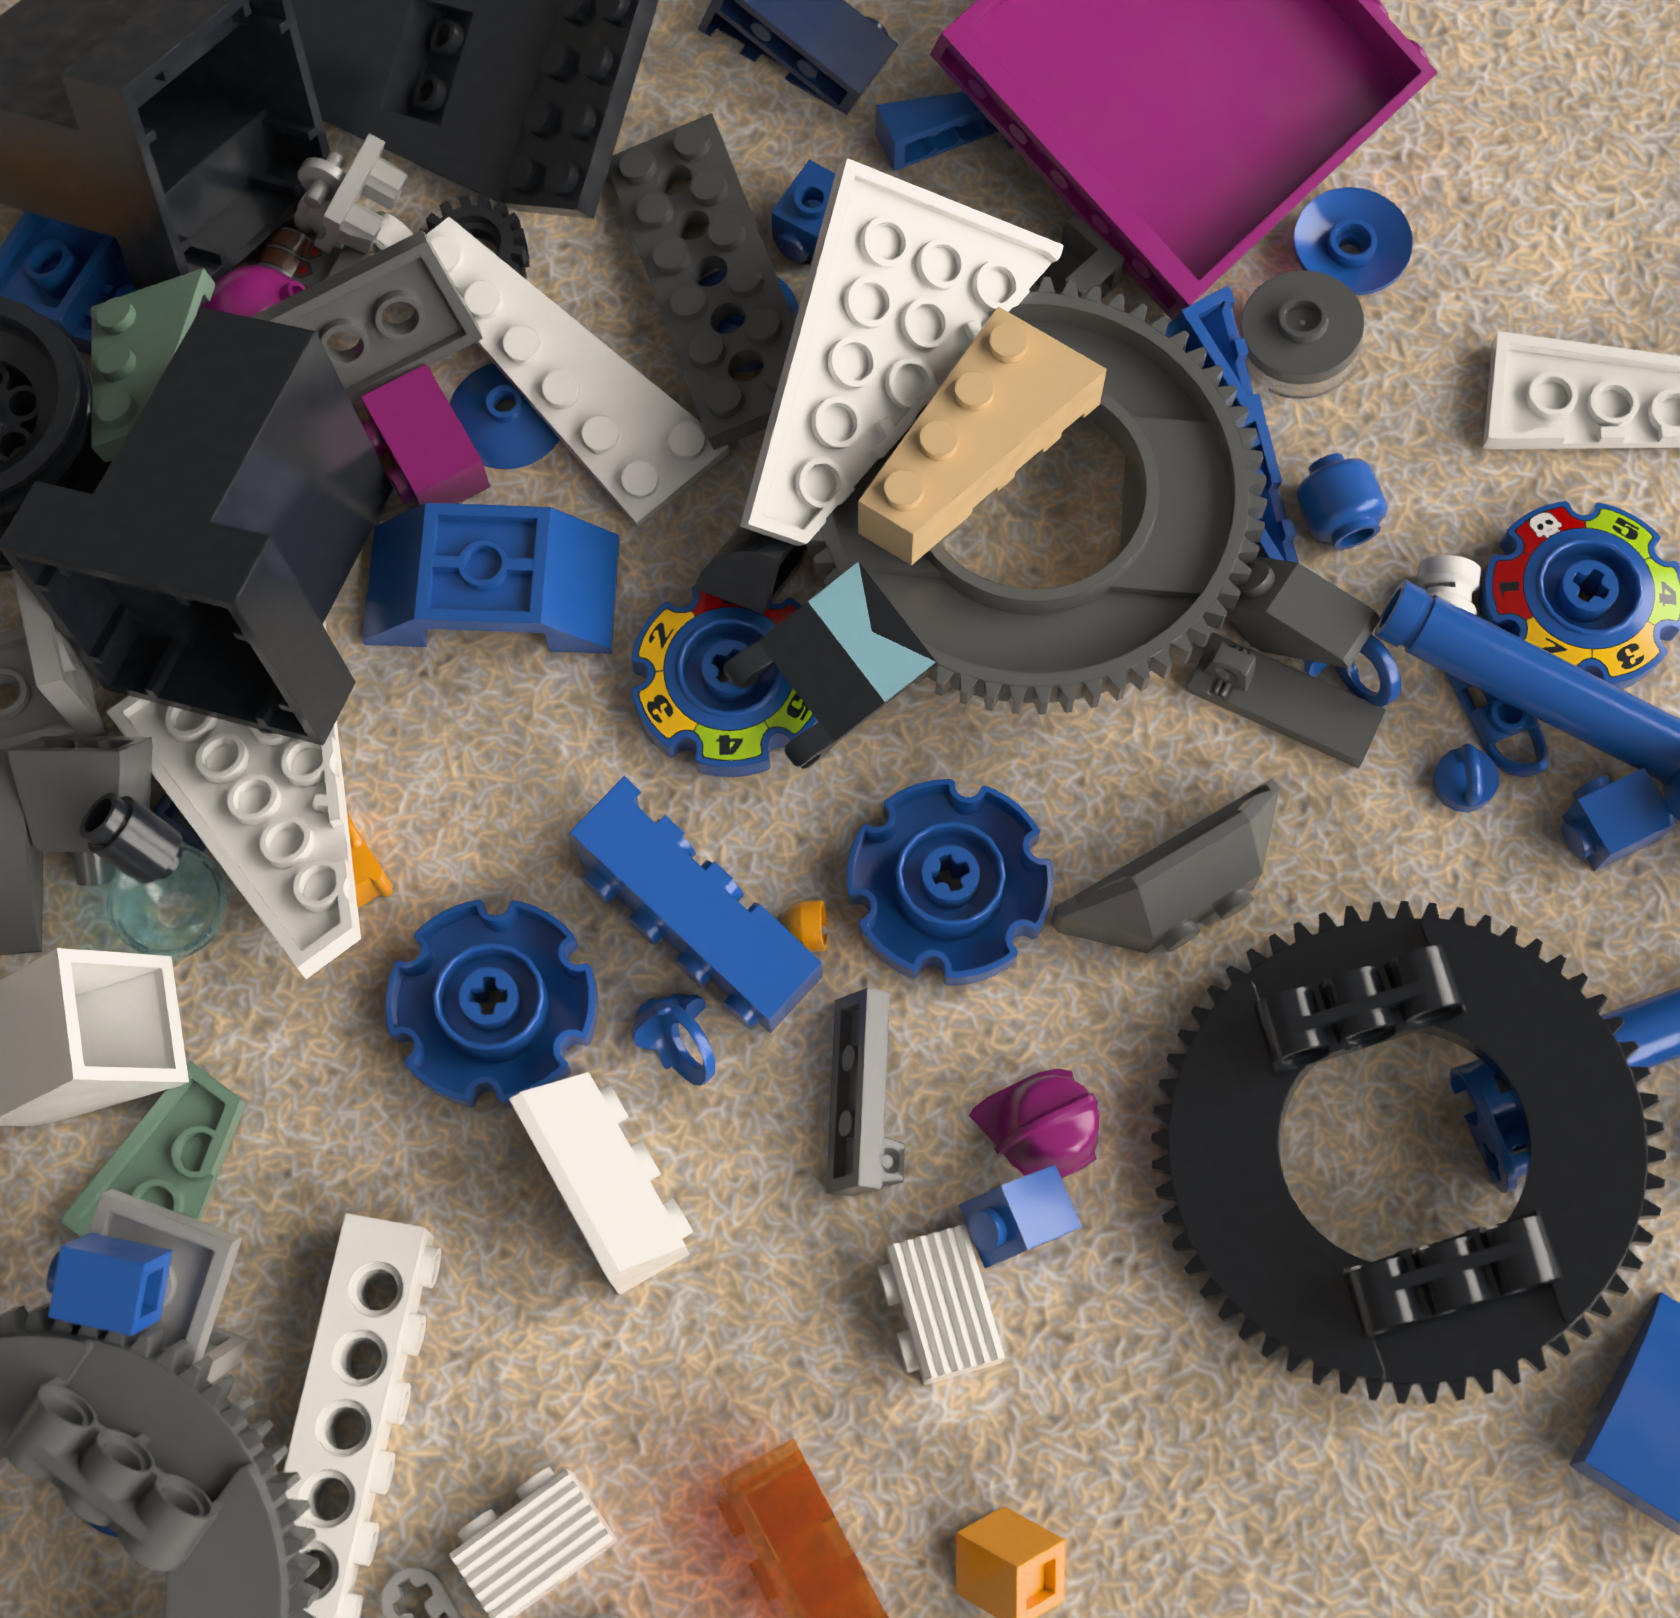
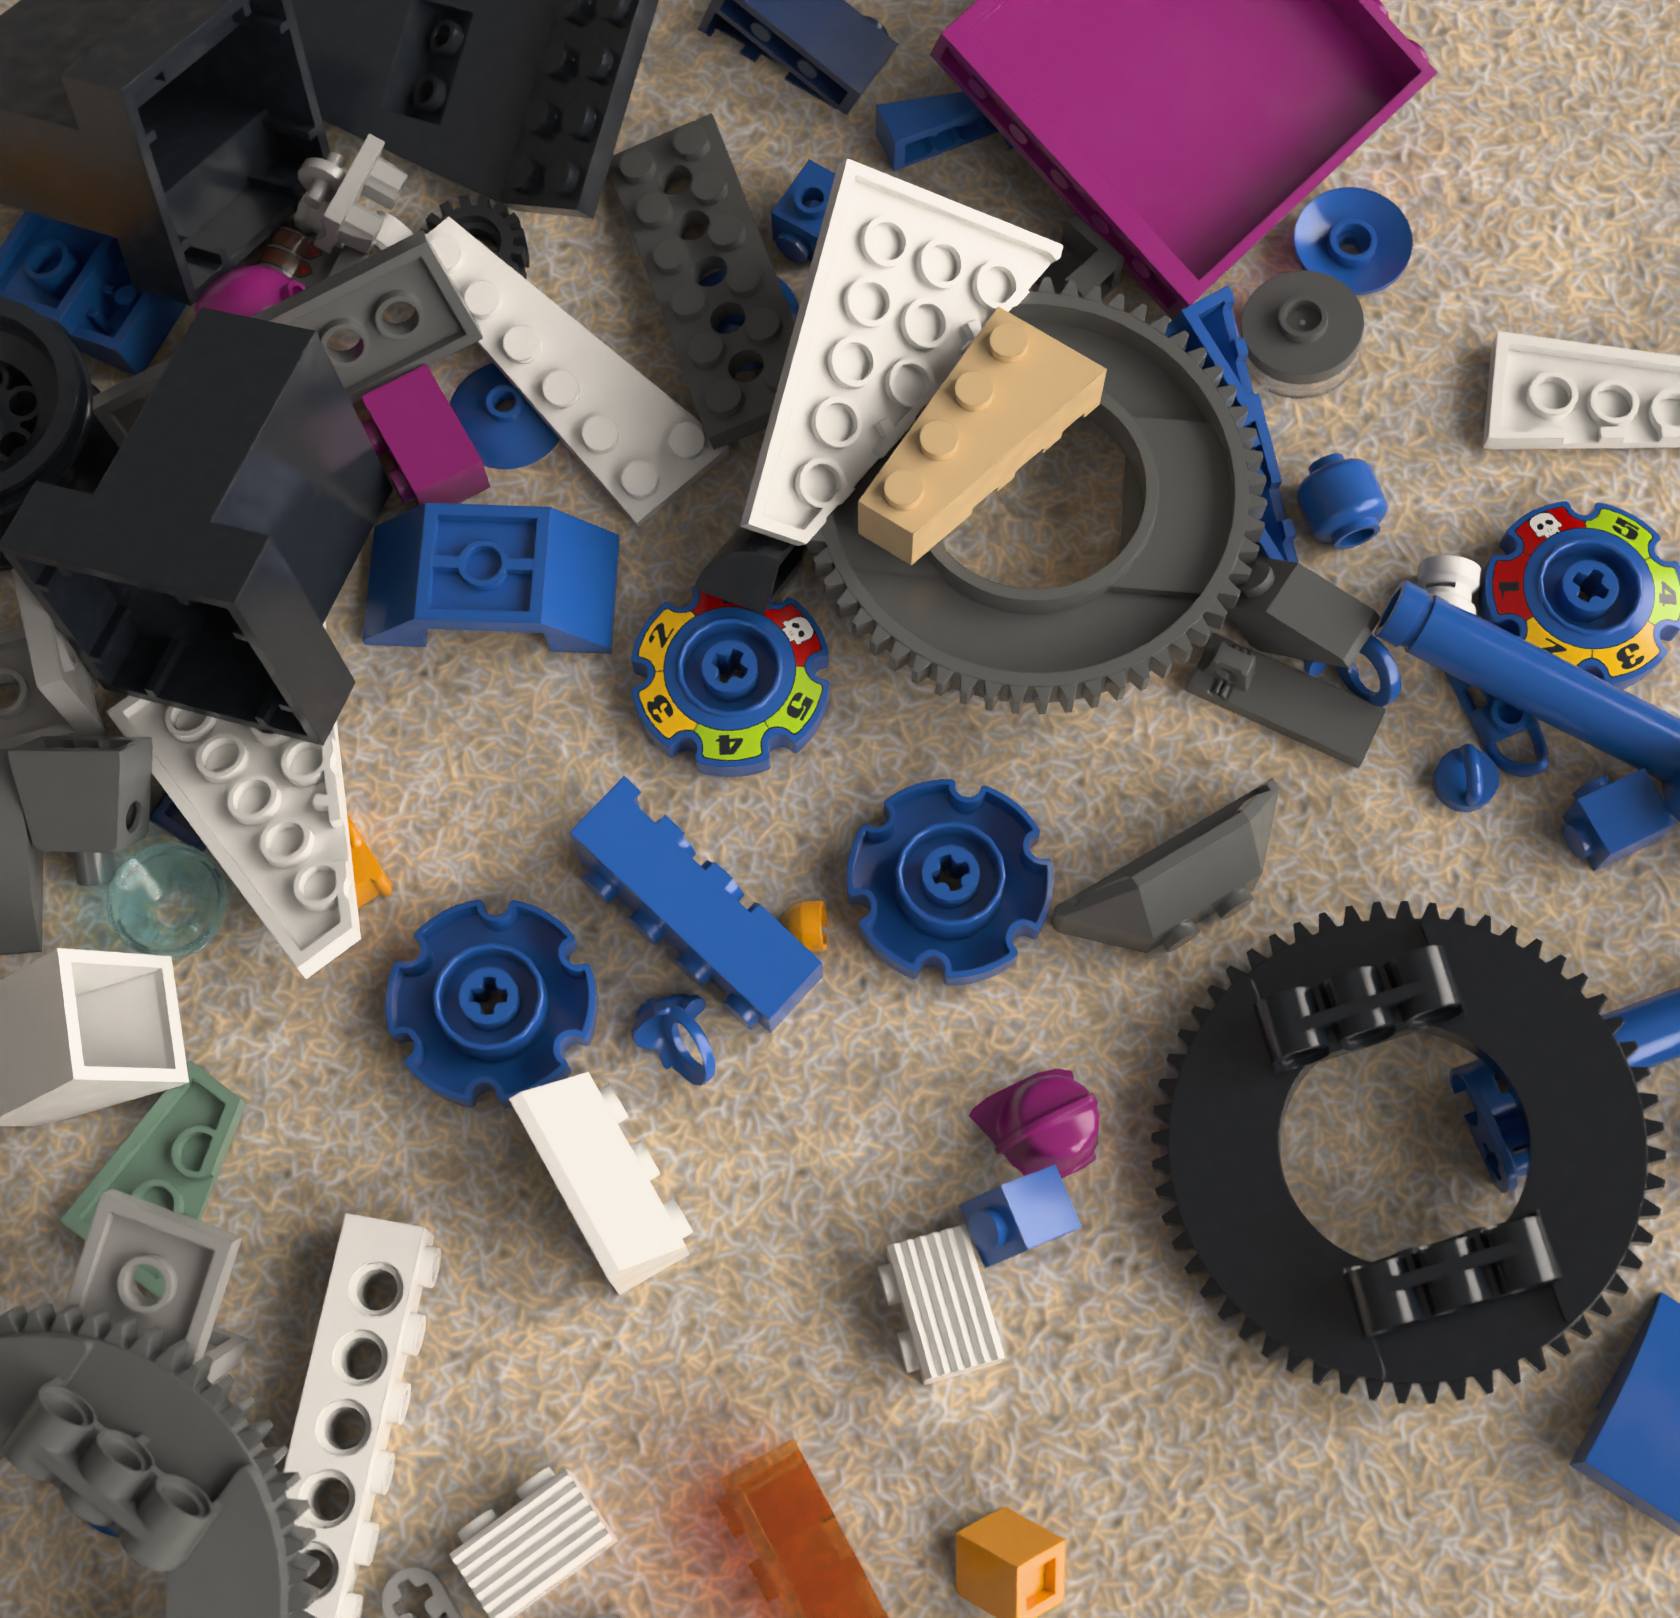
(108, 1283): blue brick -> none
(132, 348): sand green wing -> none
(132, 838): black brick -> none
(841, 655): black flag -> none
(857, 1150): dark grey hinge -> none

